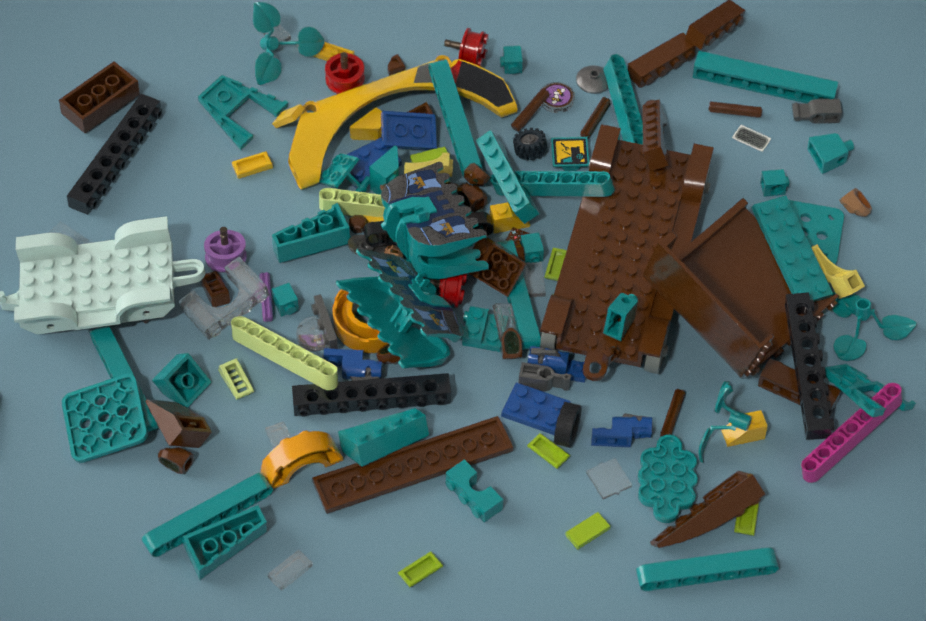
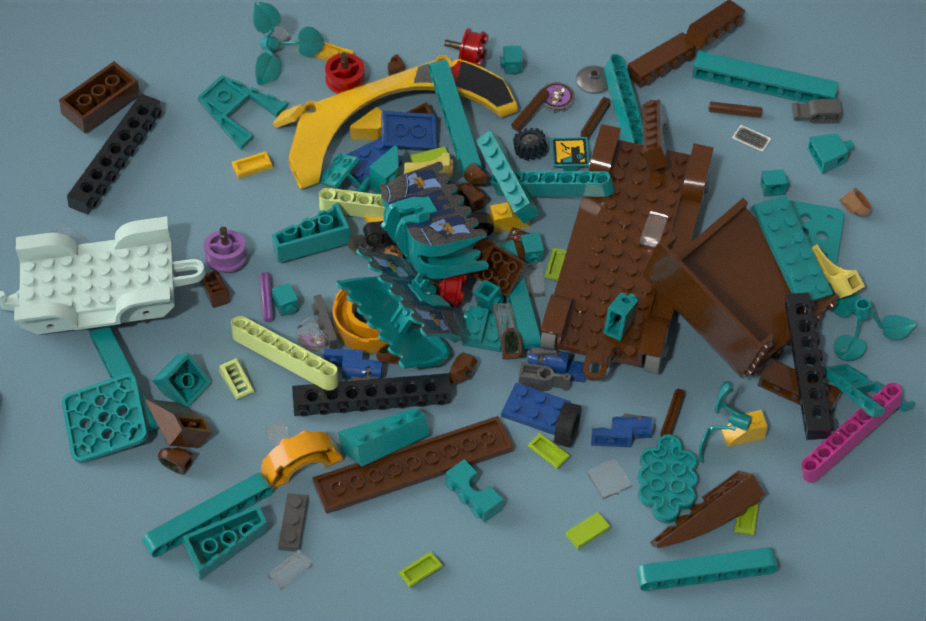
(212, 319): clear arch -> none
(292, 522): none -> dark grey plate
(357, 223): reddish brown tile -> none
(462, 368): none -> reddish brown rock
(488, 295): none -> teal brick
(654, 229): none -> clear tile

